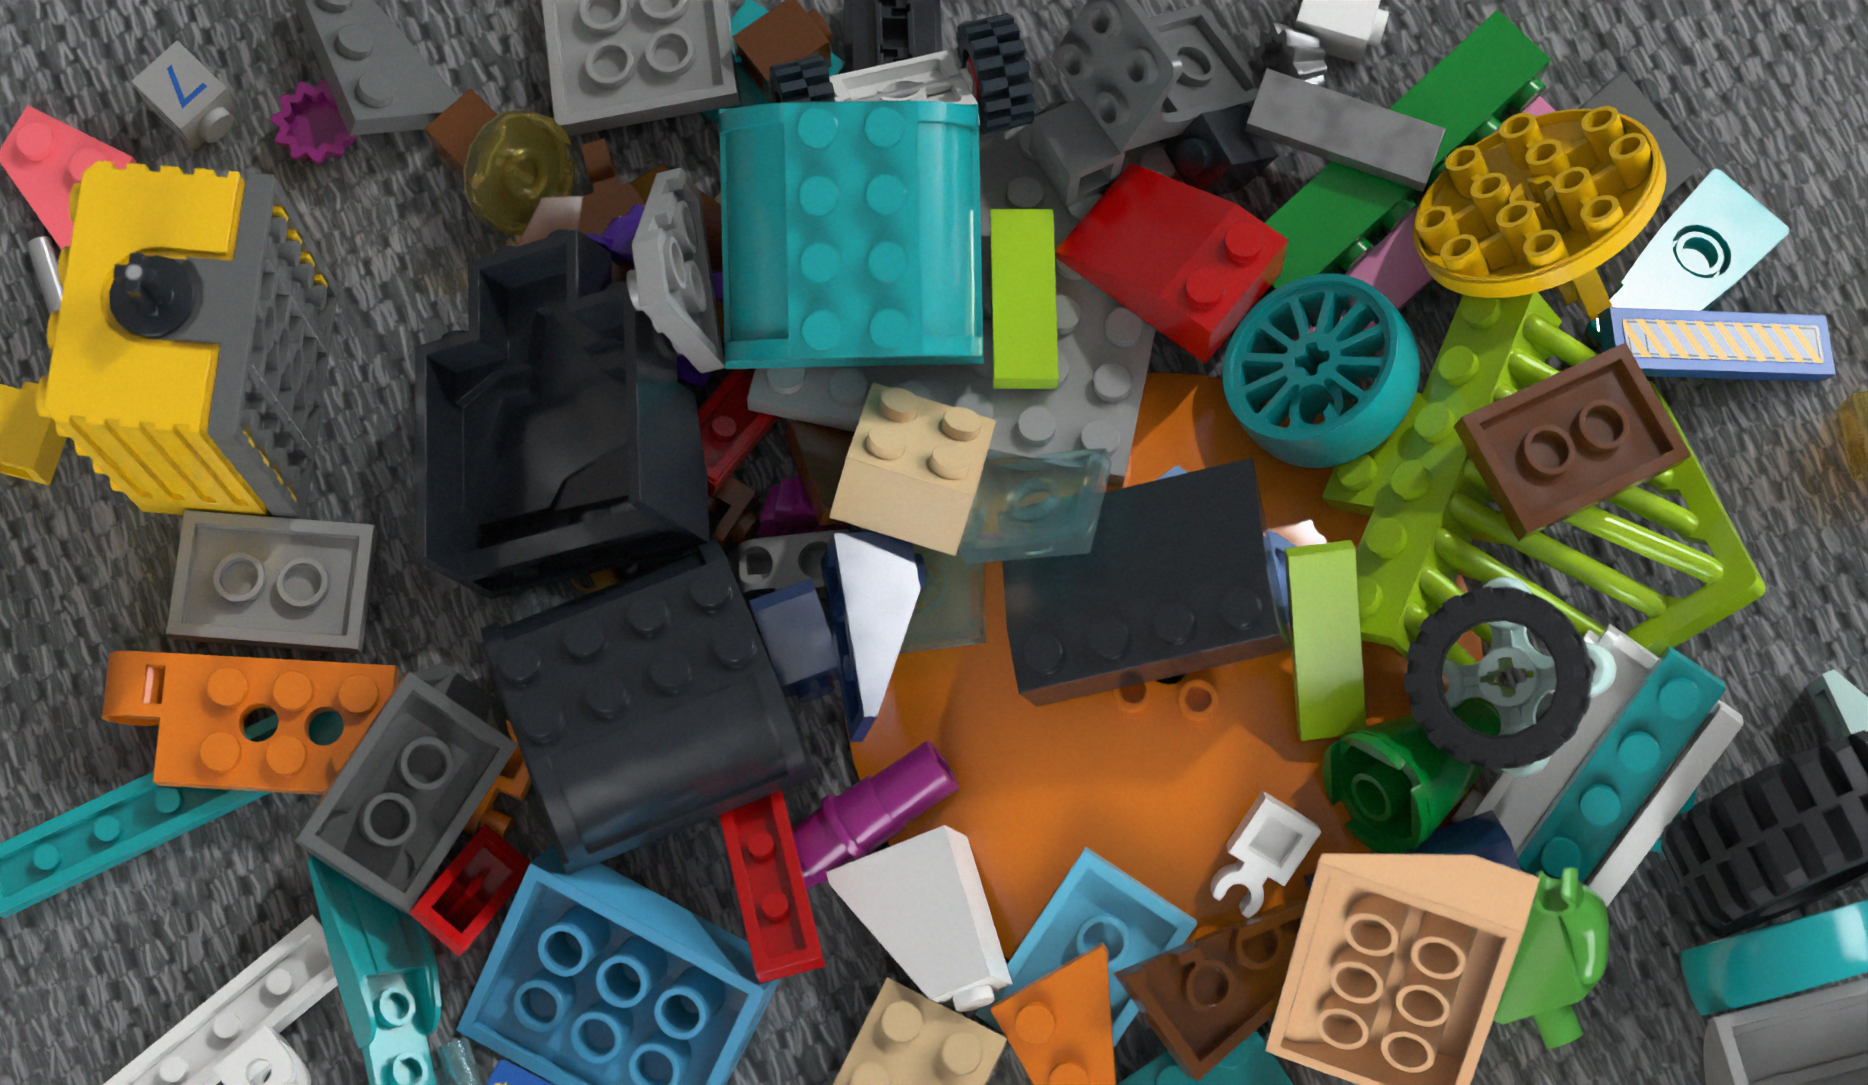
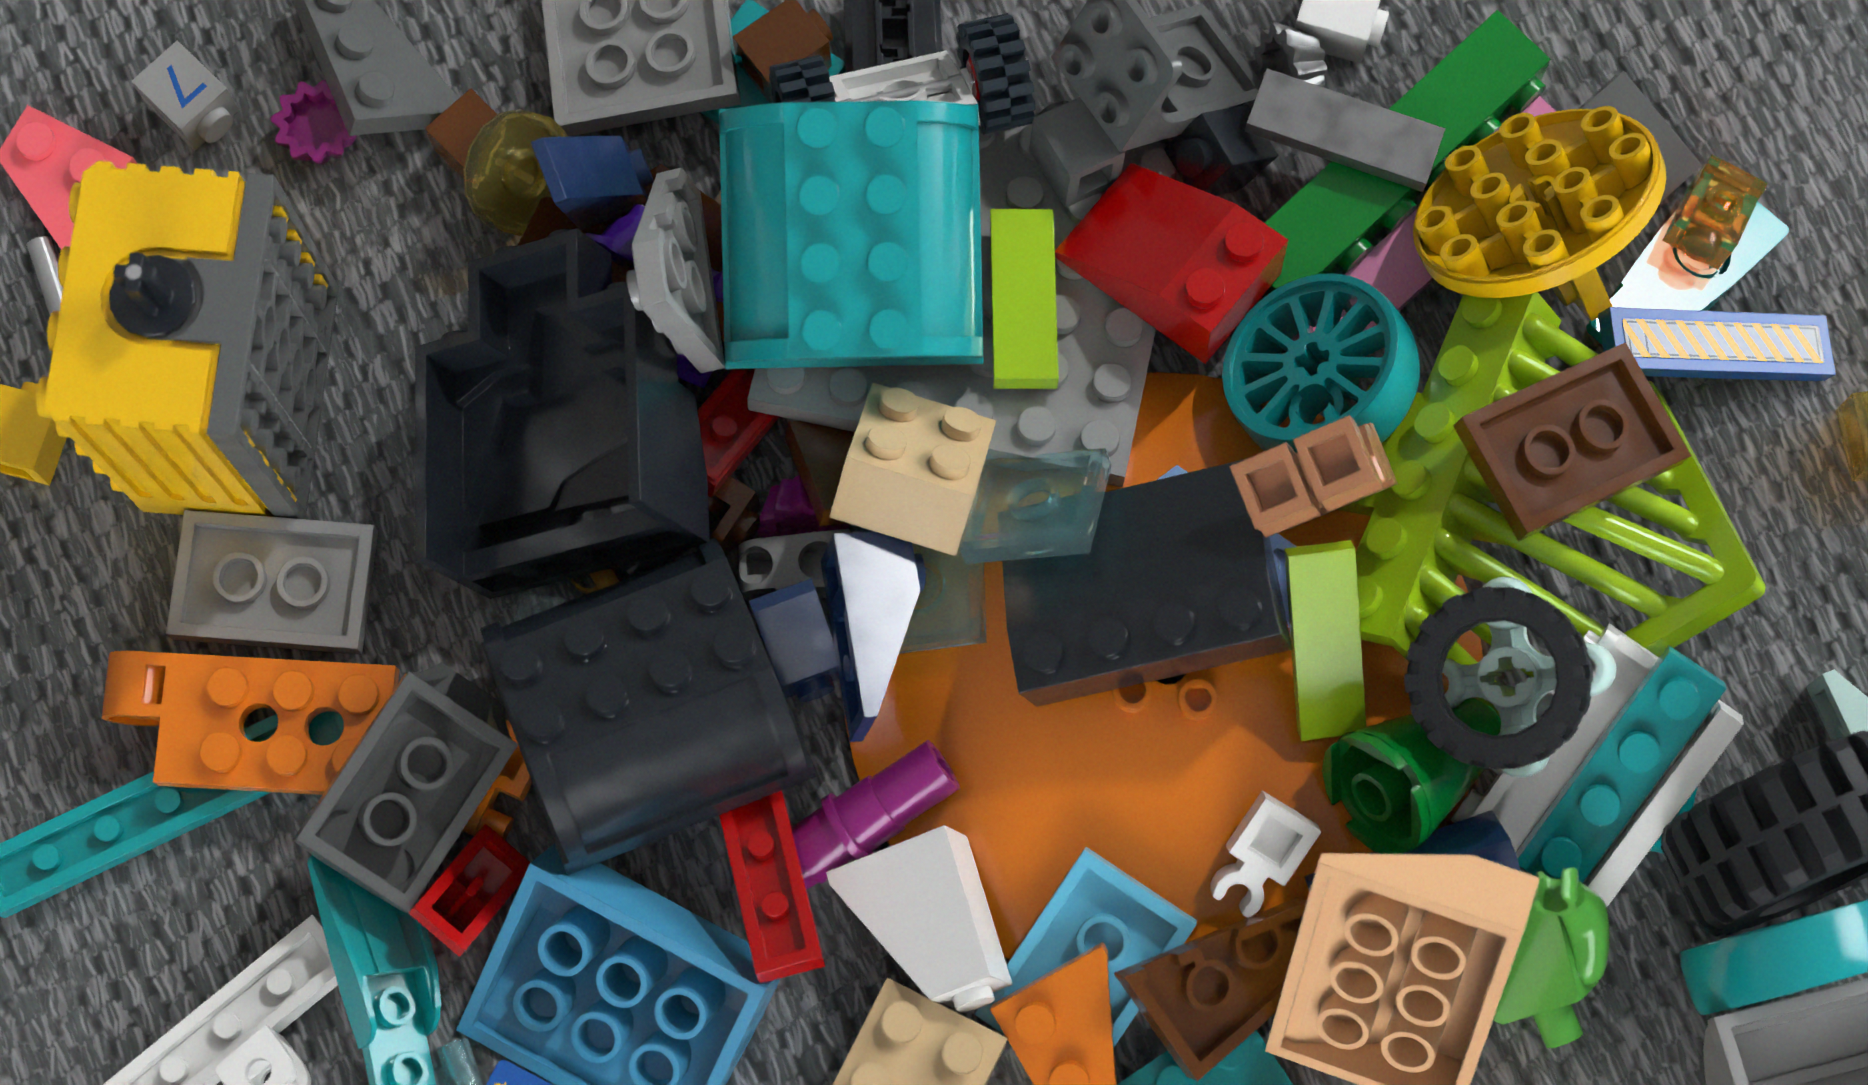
(593, 176): none -> dark blue slope
(1327, 473): none -> nougat hips
(1714, 212): none -> clear orange brick

